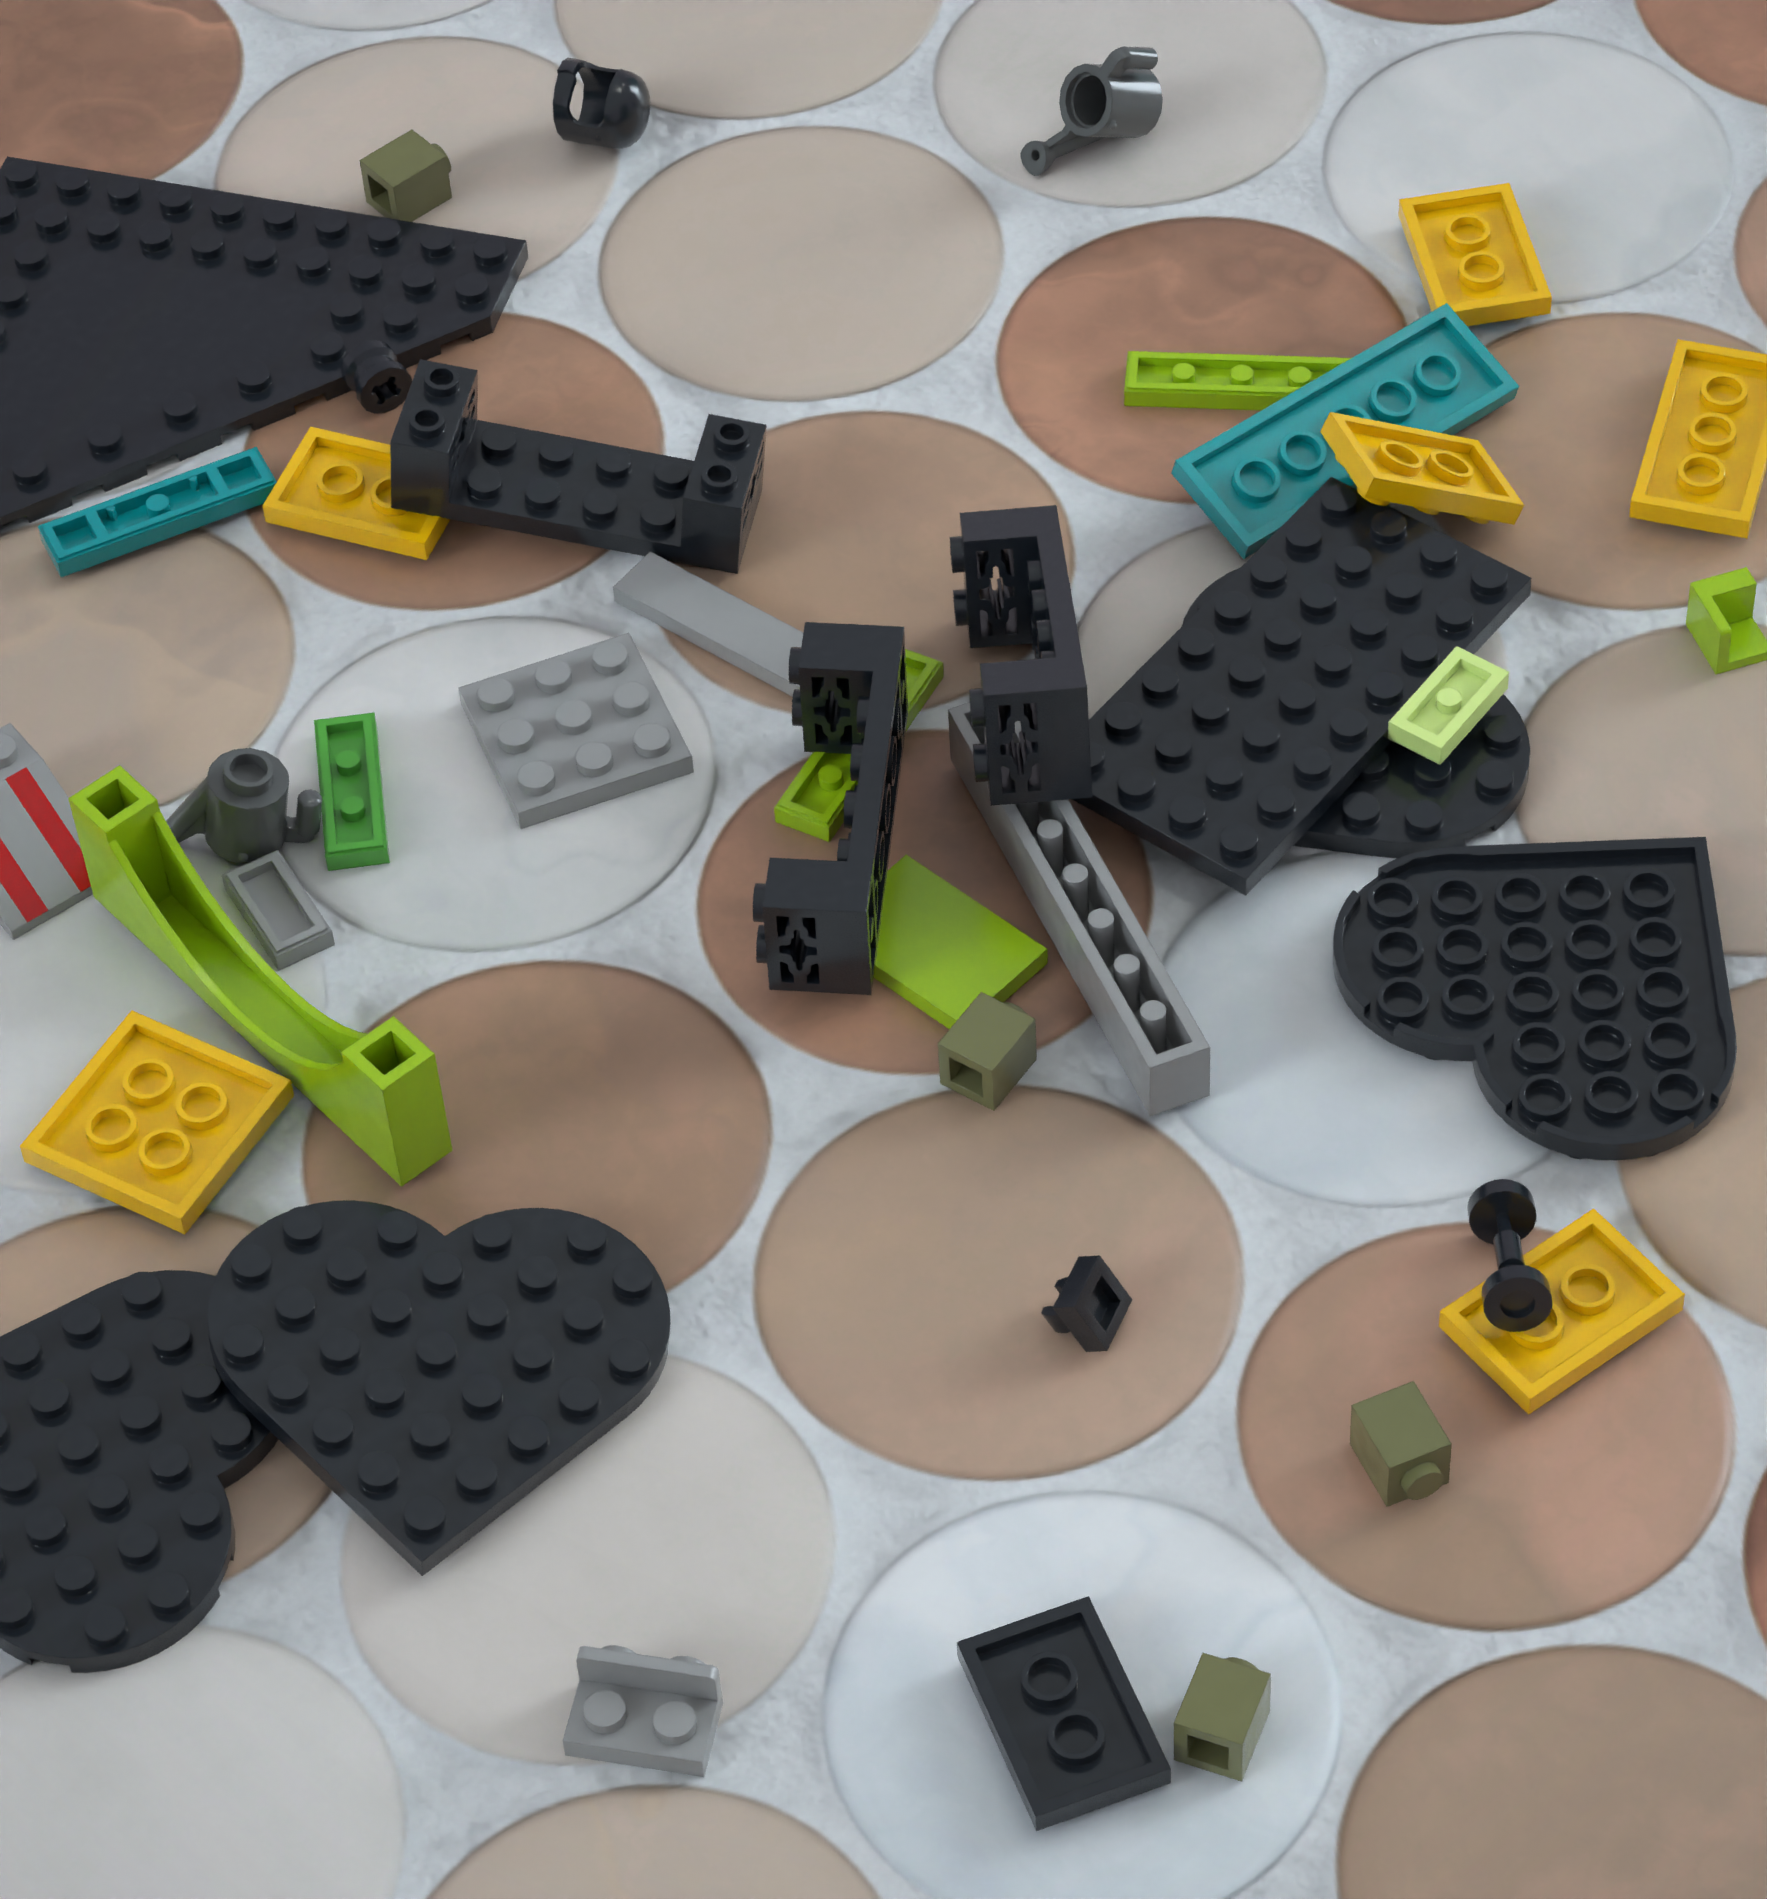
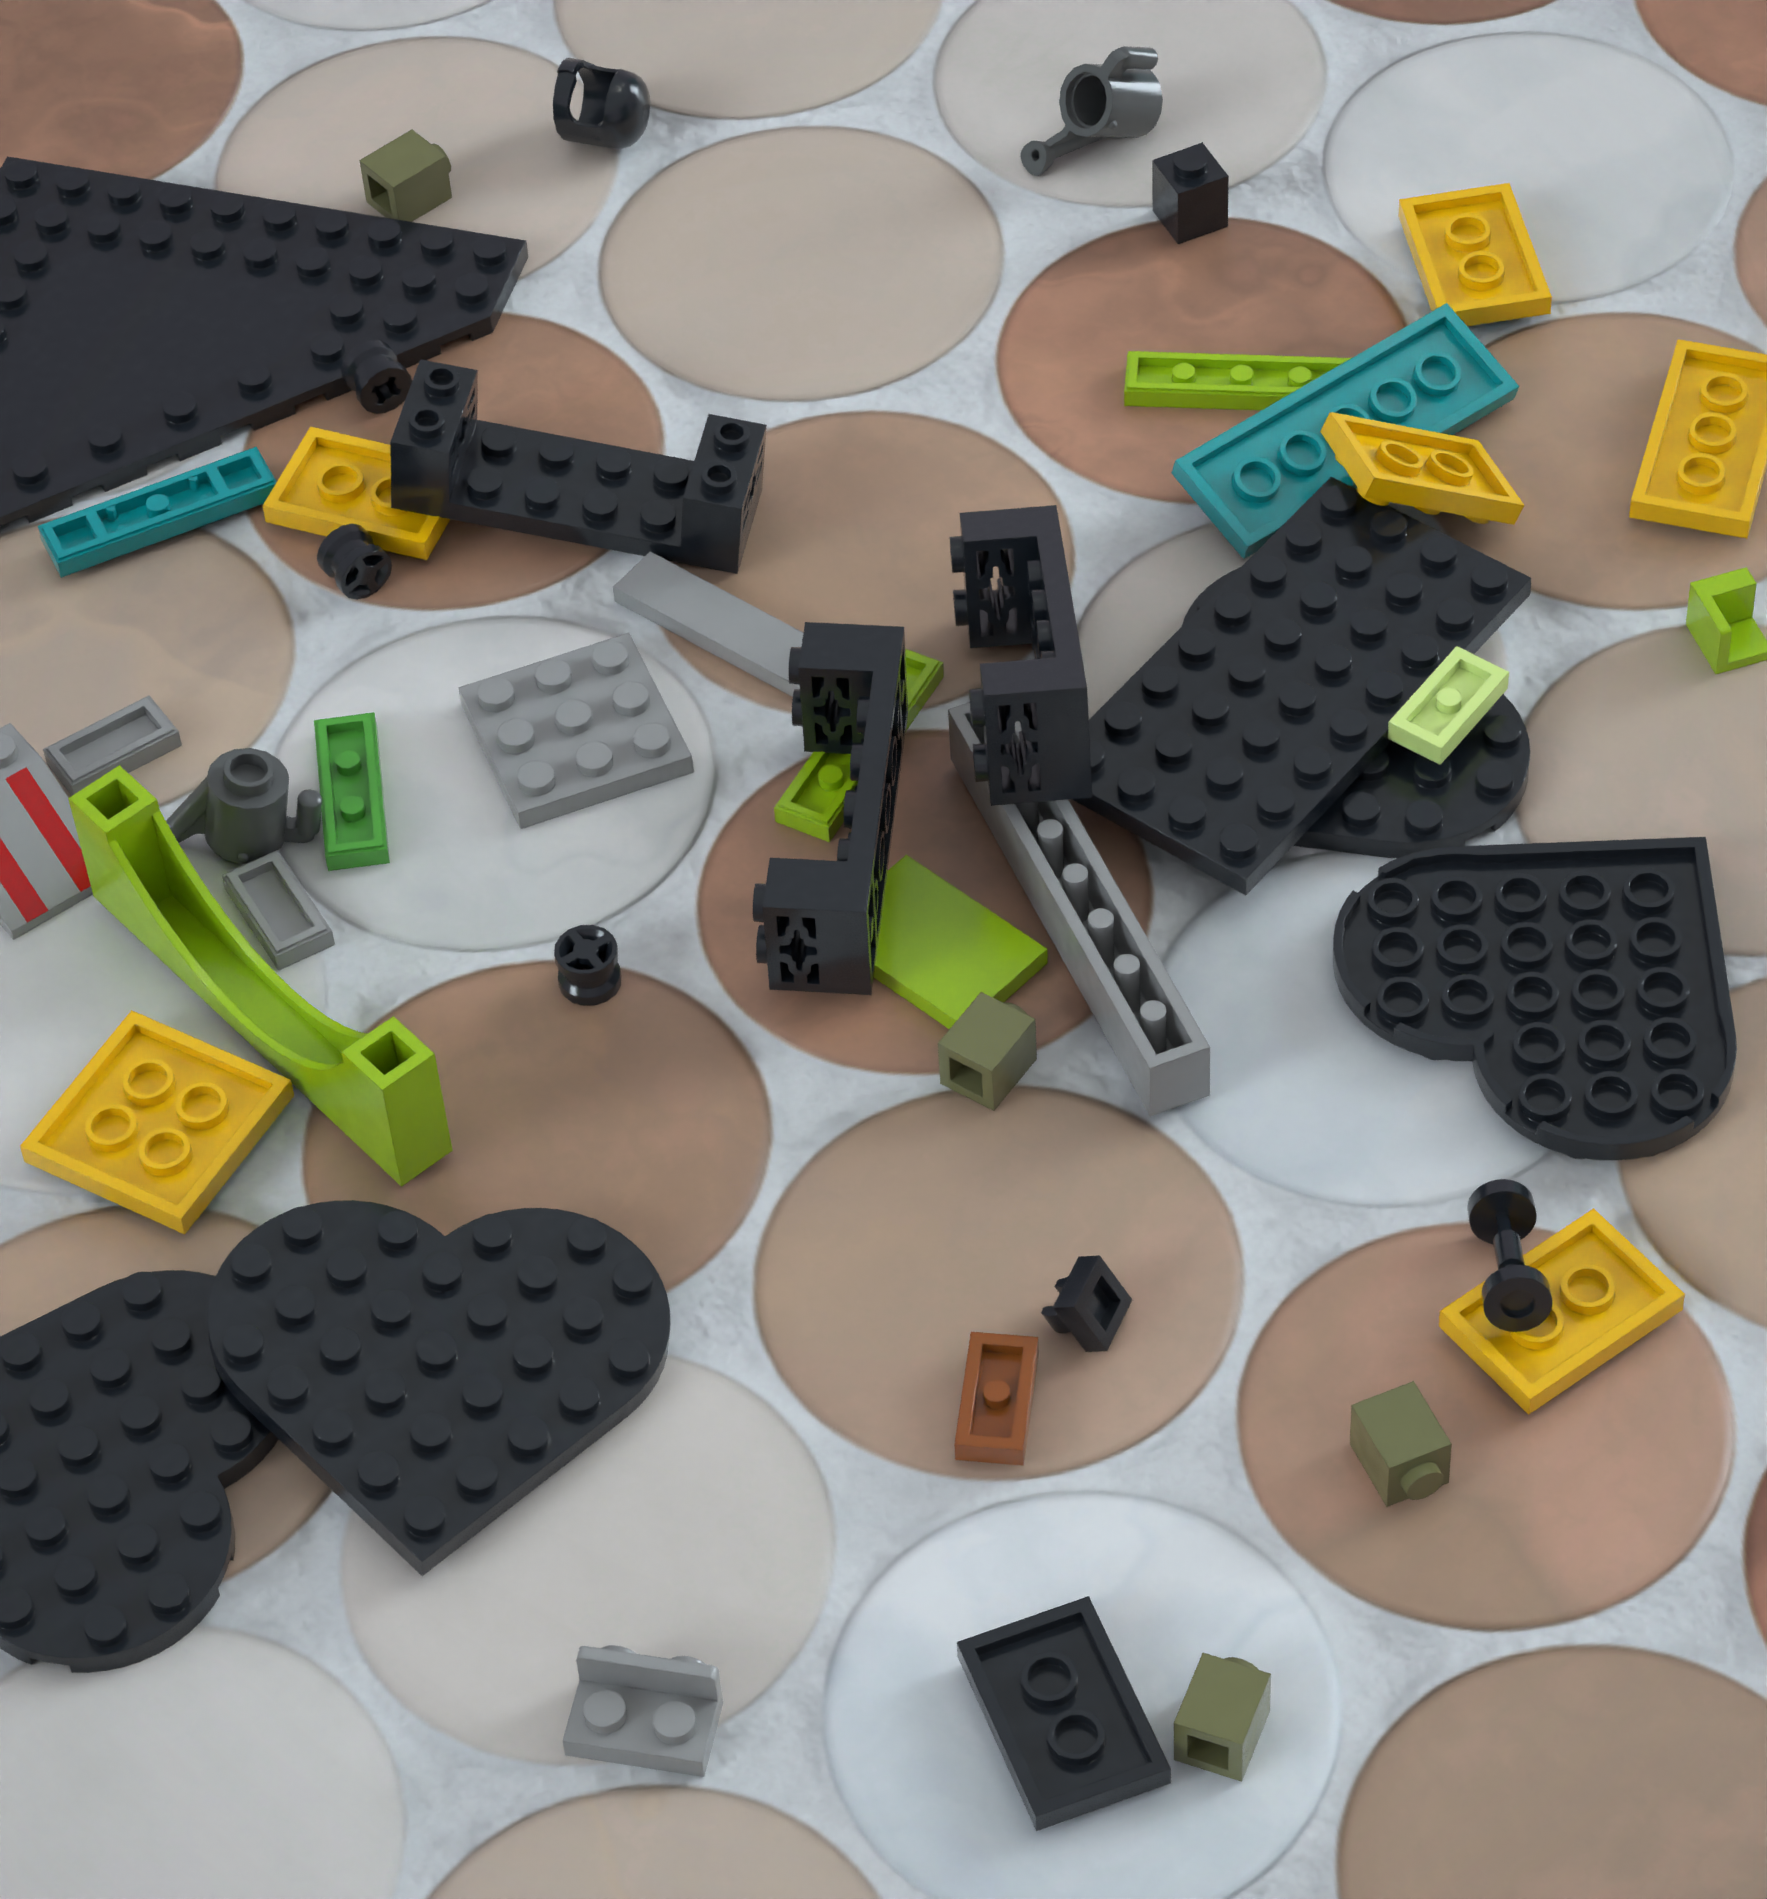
(123, 739): none -> light grey tile
(354, 561): none -> black wheel
(597, 952): none -> black wheel
(996, 1398): none -> dark orange plate
(1190, 193): none -> black brick

